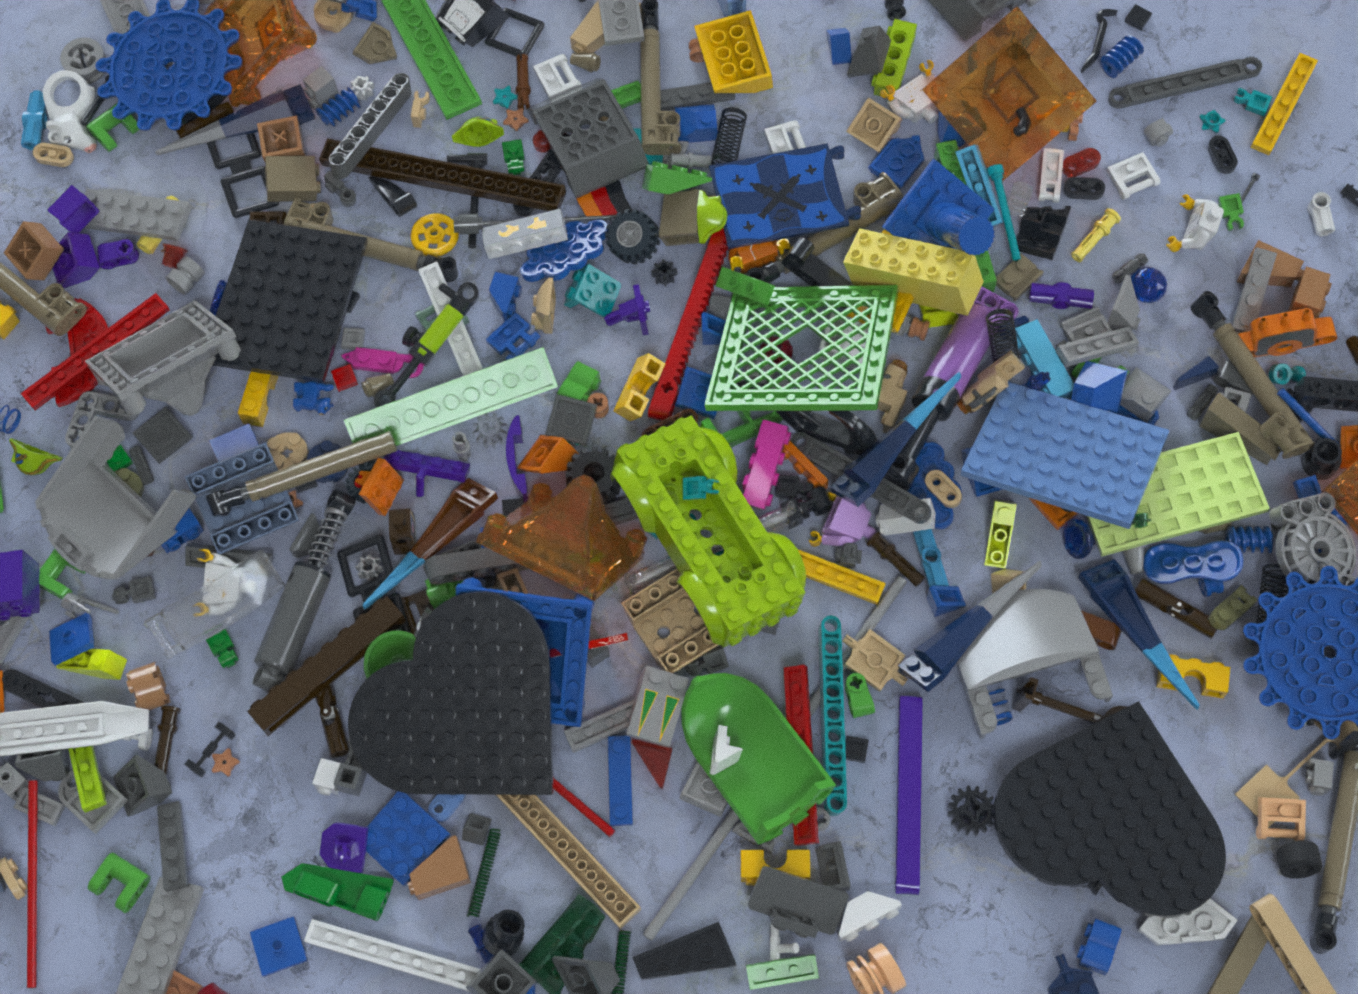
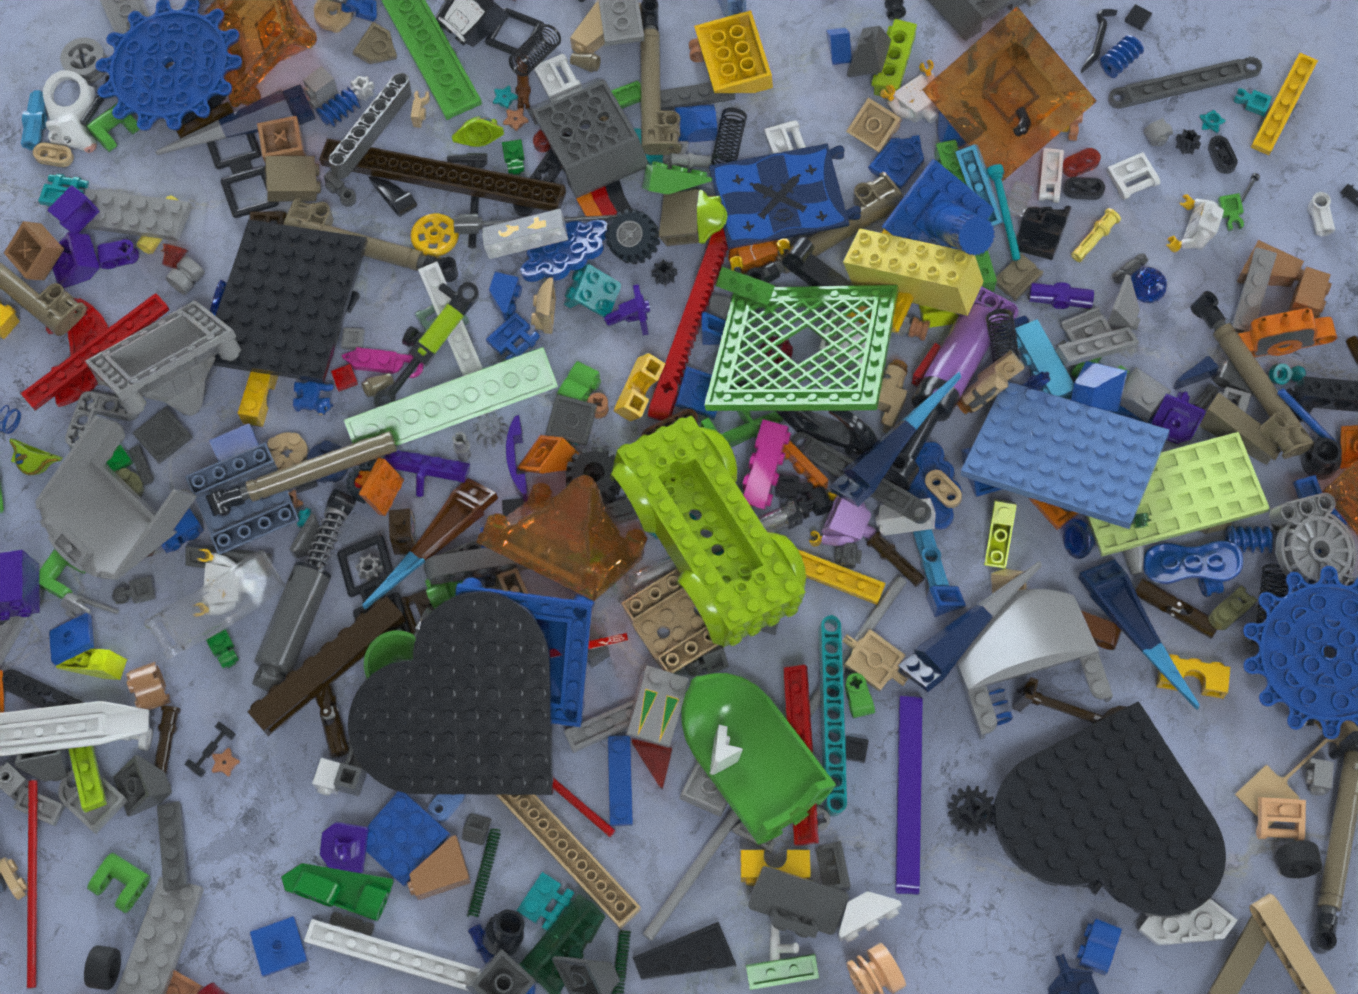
(51, 193): none -> teal plate
(102, 967): none -> black tyre
(303, 516): none -> teal plate
(351, 923): none -> clear smoke axle
(538, 33): none -> black piece
(540, 897): none -> teal plate
(696, 487): teal plate -> none
(923, 367): none -> red tile
(1178, 417): none -> dark purple piece
(1188, 141): none -> black gear

